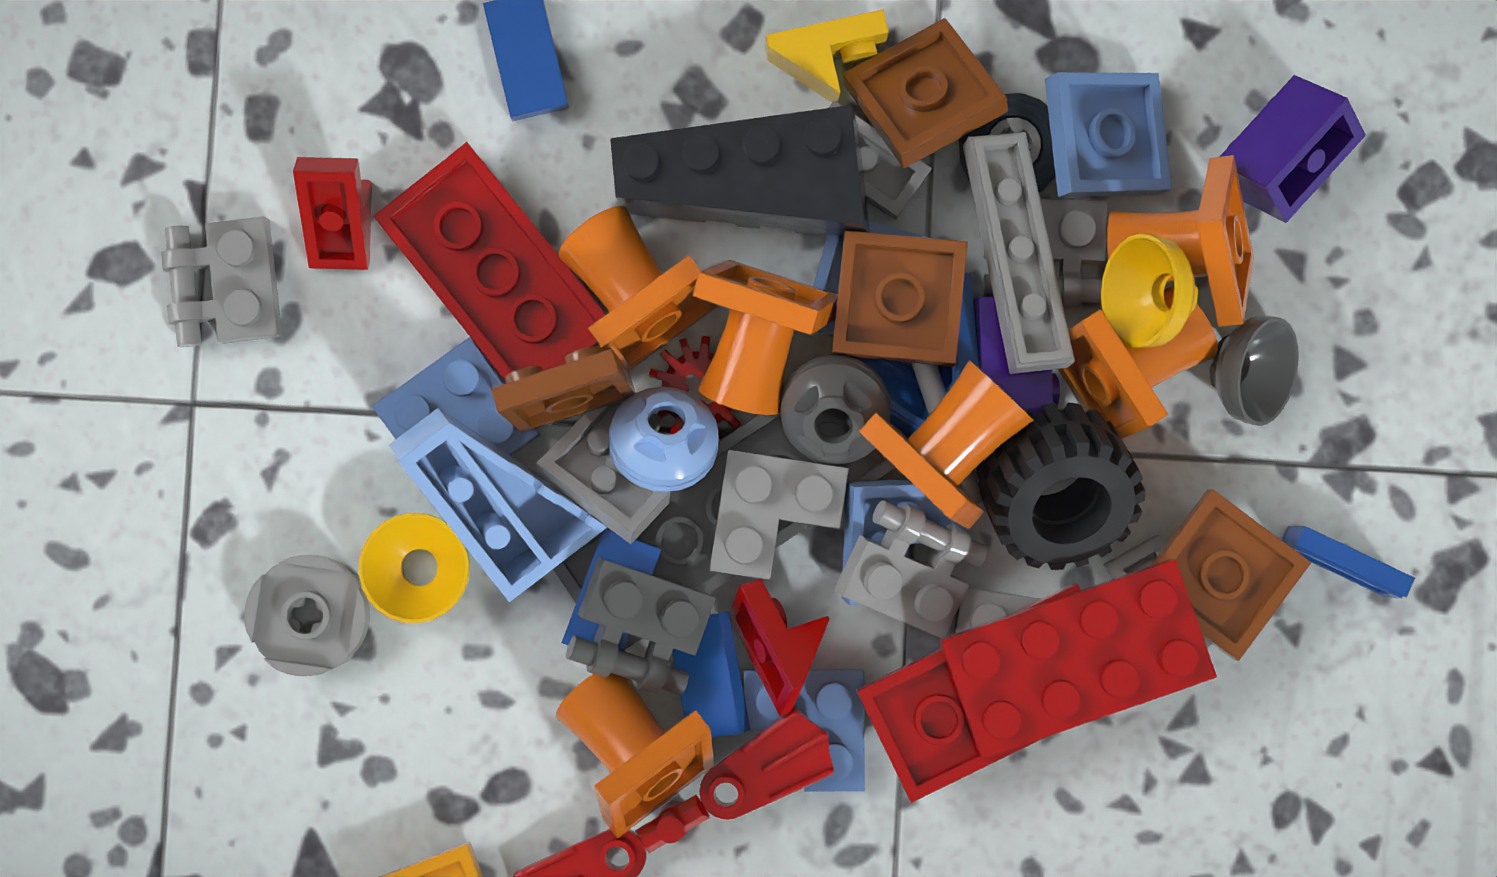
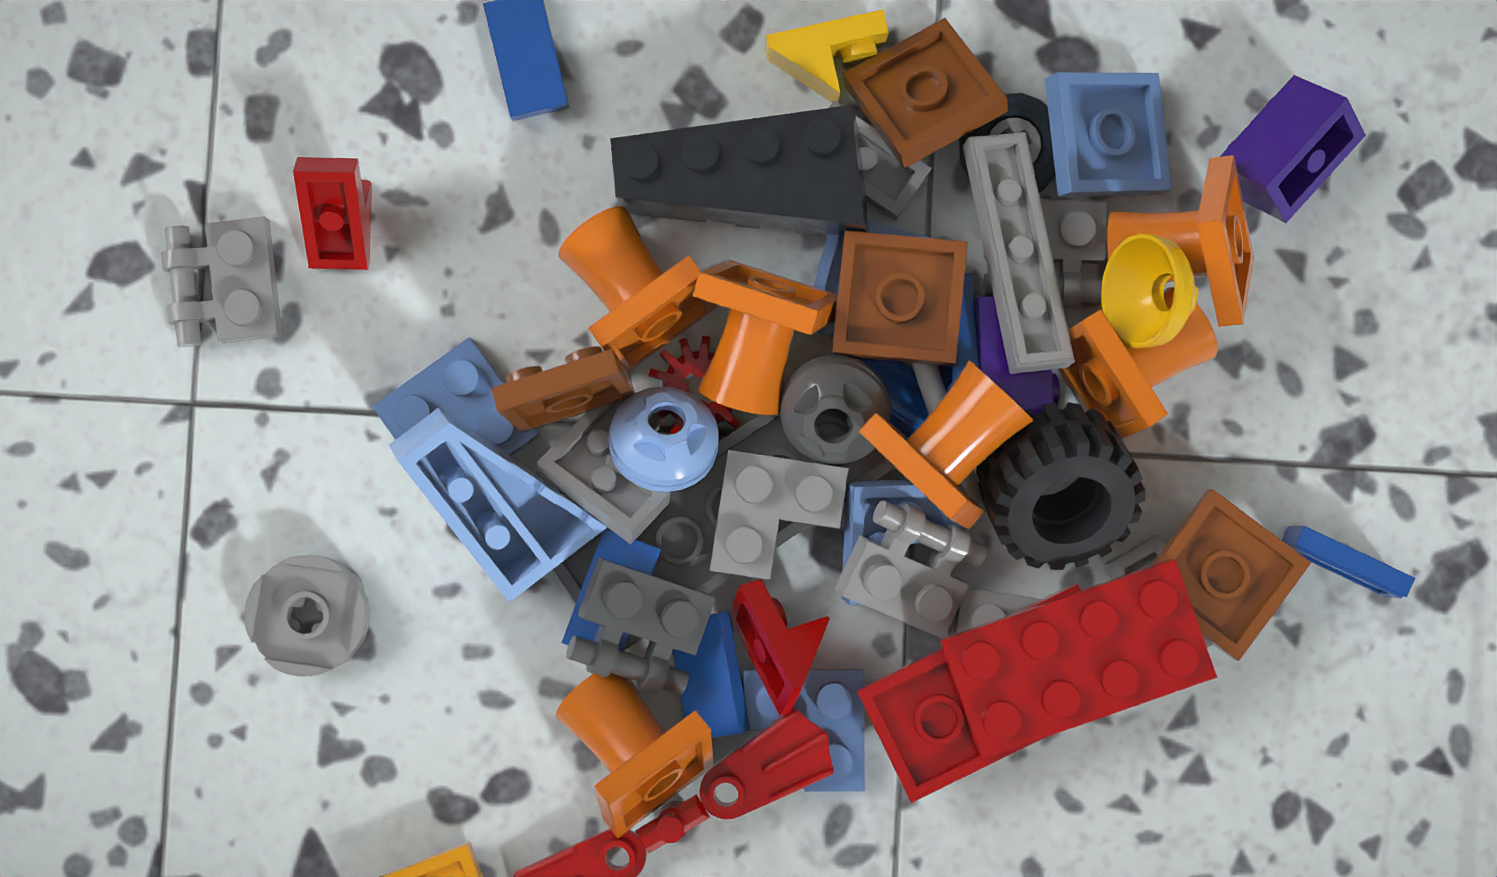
(383, 572): yellow piece -> none
(491, 265): red plate -> none
(1256, 369): dark grey piece -> none

